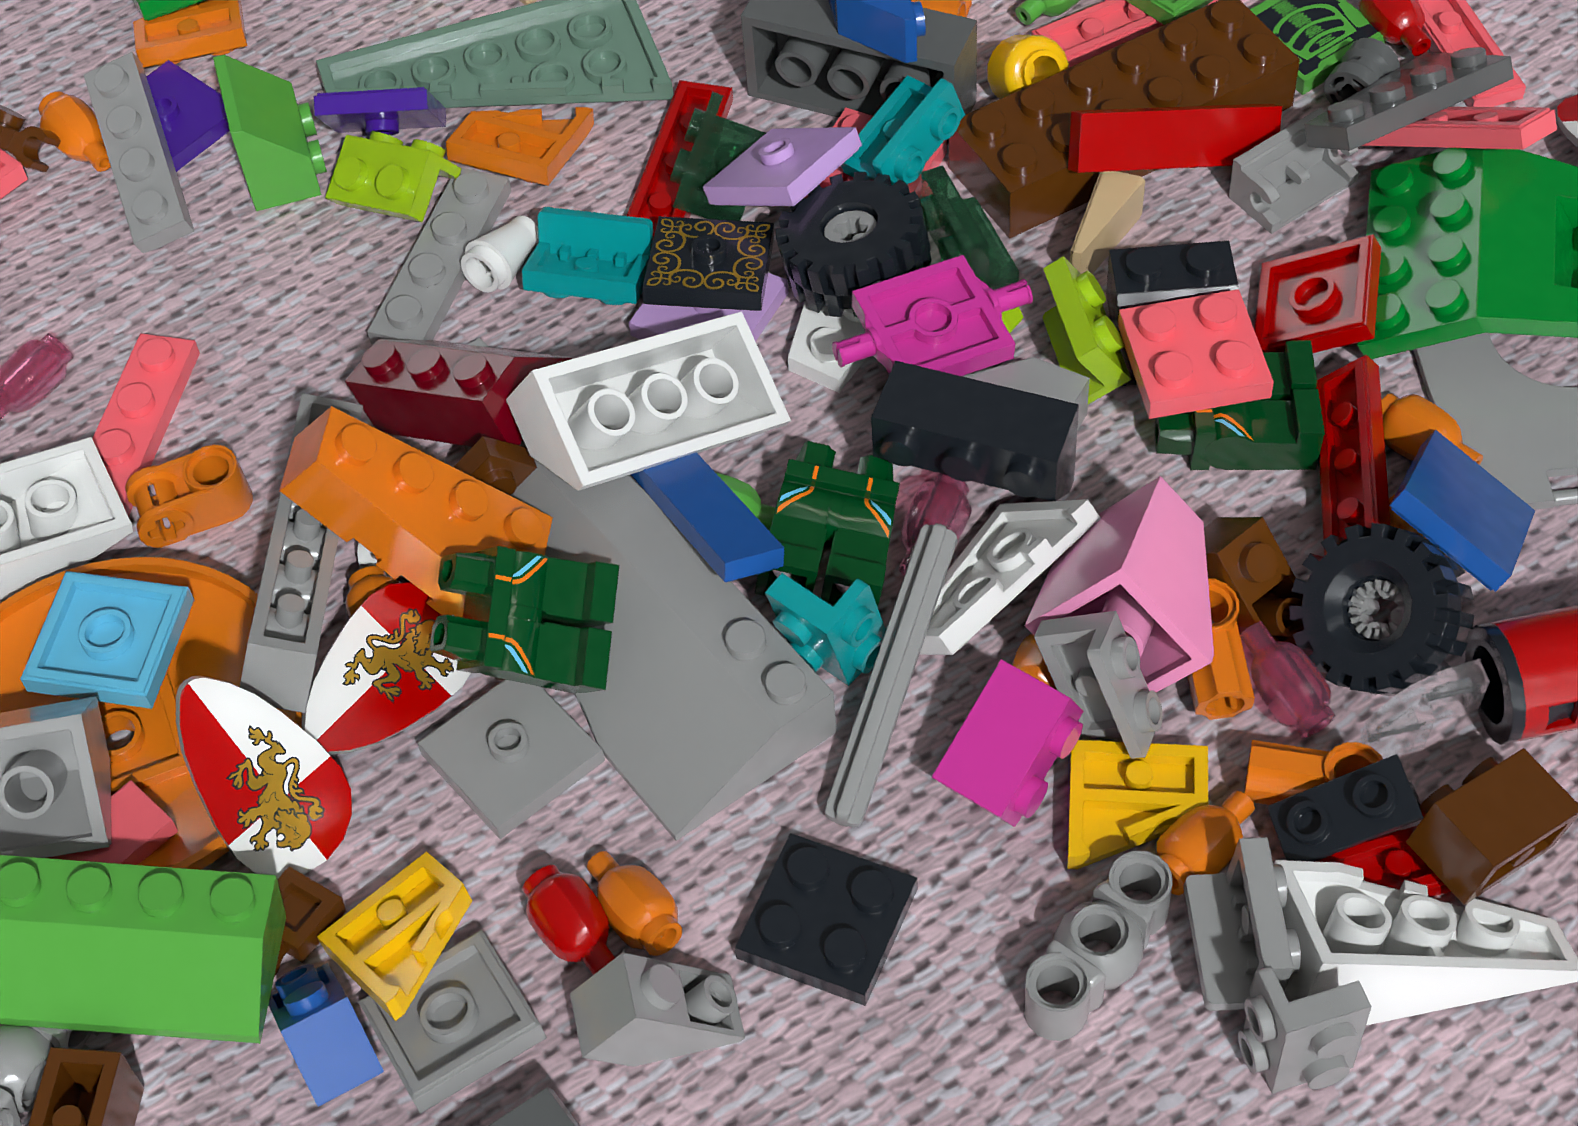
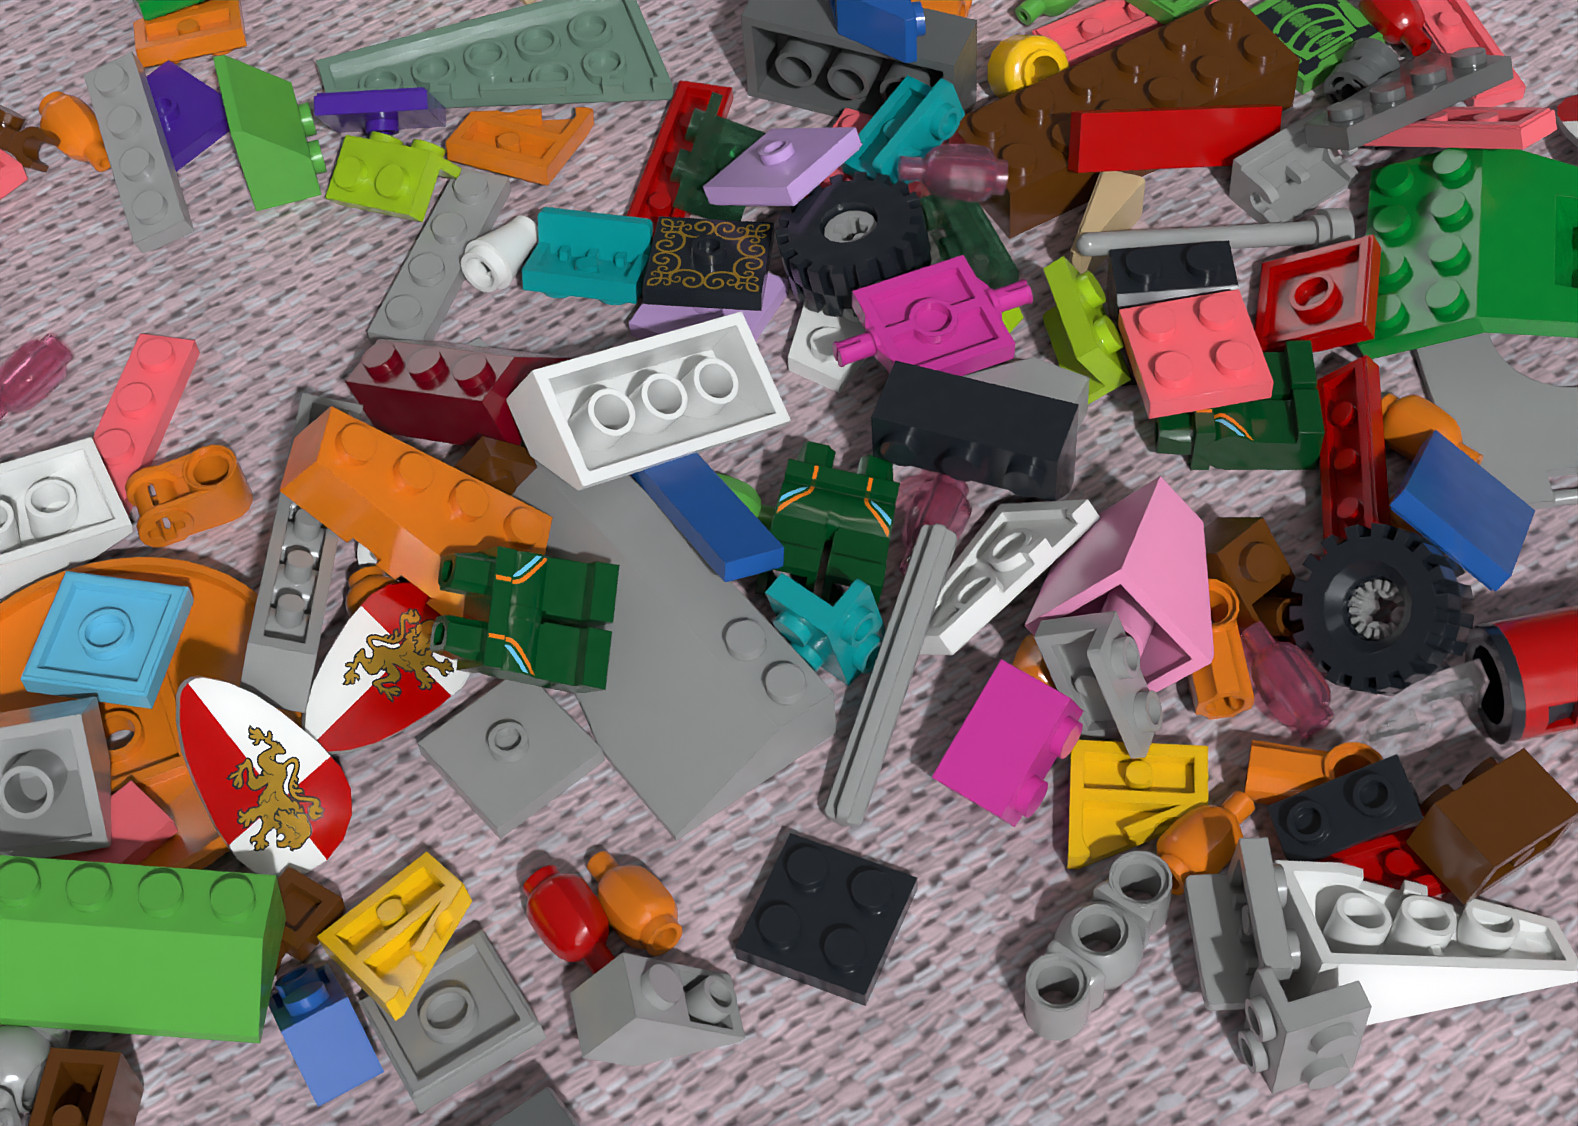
(957, 172): none -> clear pink plant
(1320, 230): none -> light grey piece

